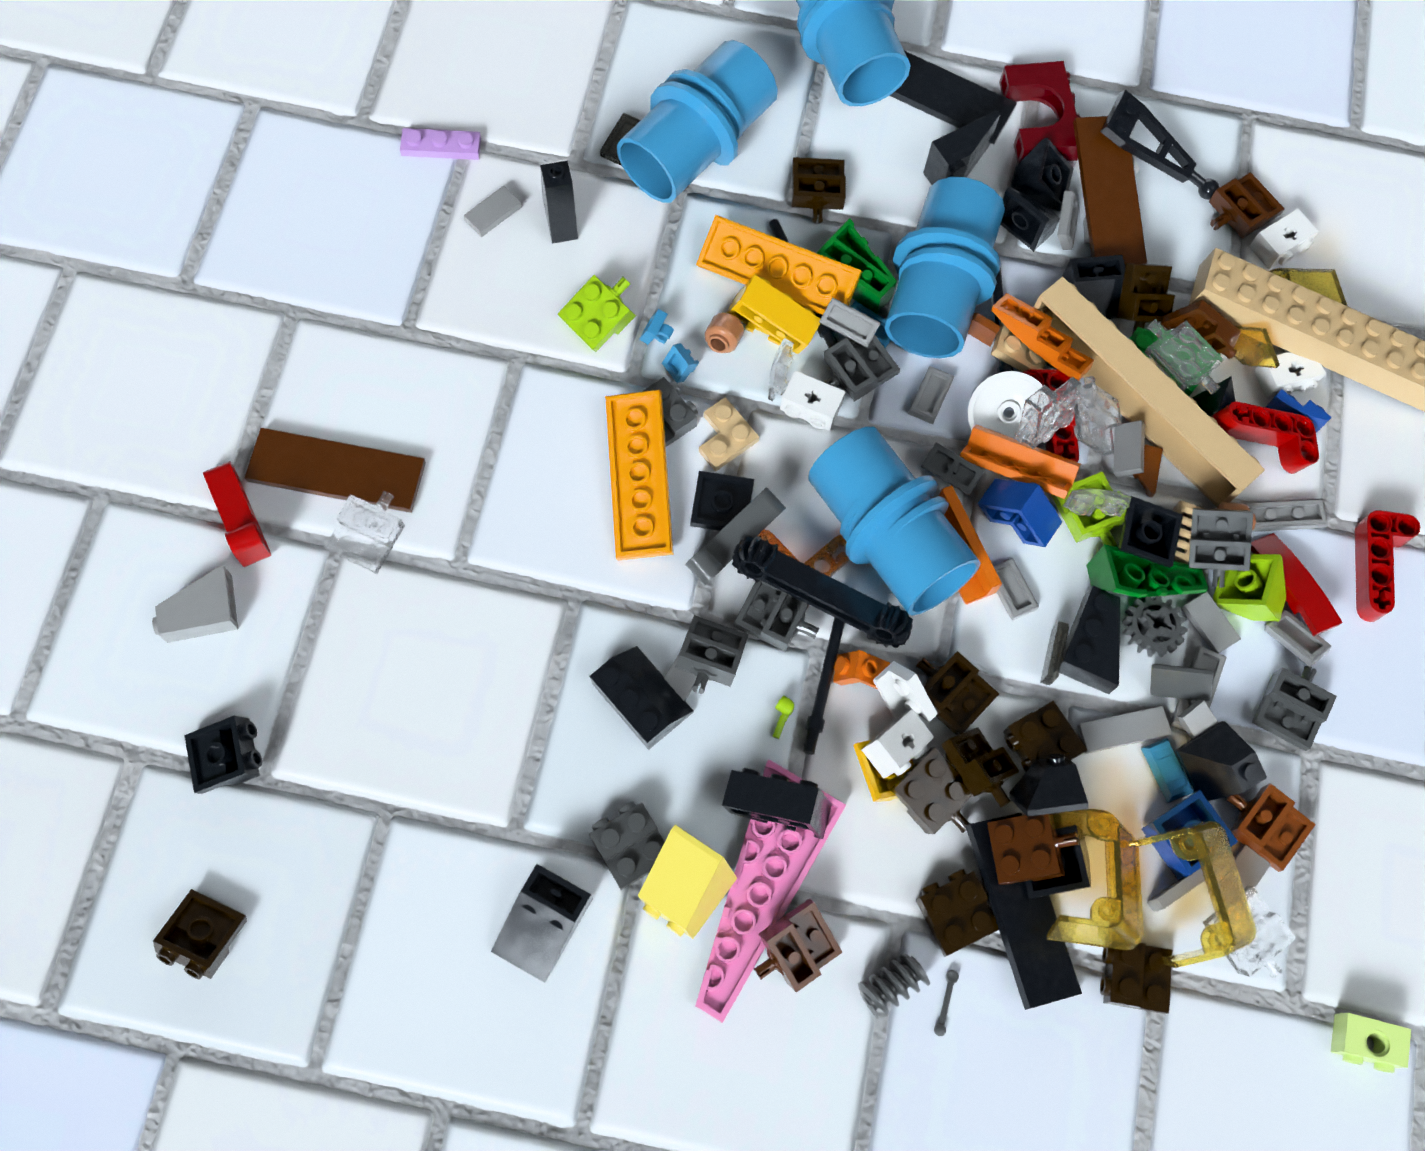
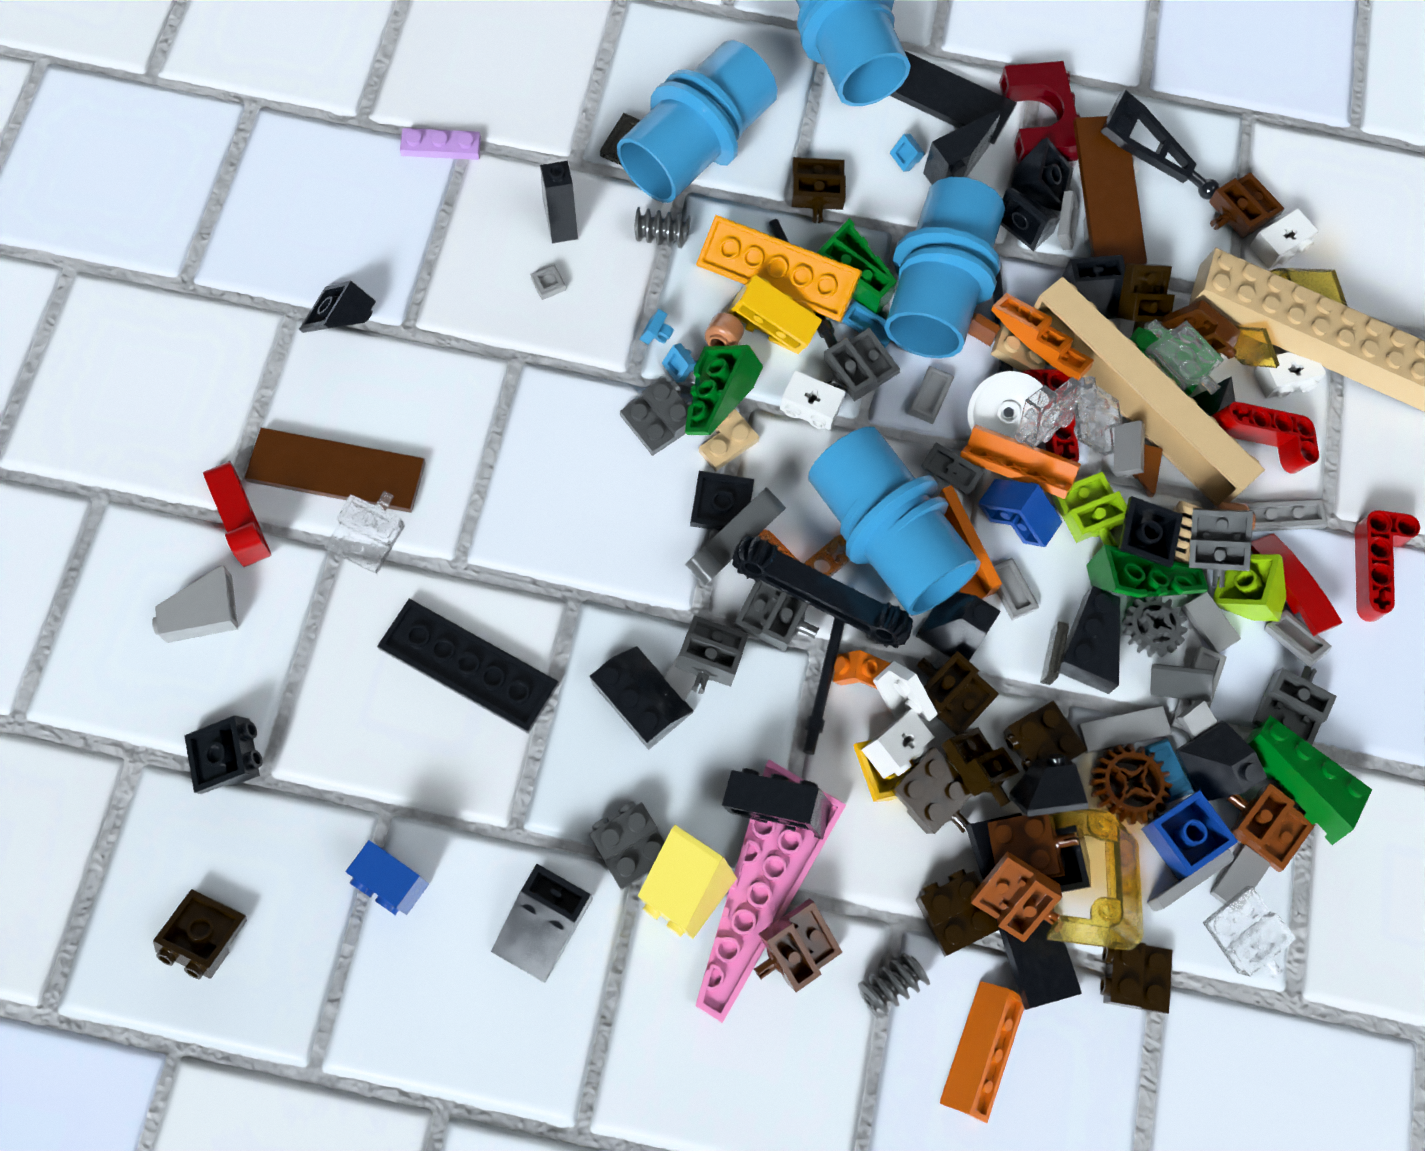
(338, 307): none -> black slope
(387, 877): none -> blue brick
(468, 665): none -> black tile
(492, 211): light grey tile -> none
(548, 282): none -> light grey tile
(597, 312): lime plate -> none
(639, 475): light orange tile -> none
(661, 228): none -> dark grey piece
(721, 383): none -> green wedge
(779, 370): clear slope -> none
(786, 707): lime hand -> none
(849, 322): light grey tile -> none
(907, 152): none -> dark azure tile
(951, 977): dark grey hinge -> none
(958, 624): none -> black slope
(983, 1051): none -> orange panel
(1018, 896): none -> dark orange plate
(1087, 500): clear slope -> none
(1152, 797): none -> reddish brown gear
(1235, 922): clear yellow windscreen -> none
(1288, 403): blue slope -> none
(1309, 777): none -> green wedge
(1389, 1041): yellowish green brick -> none

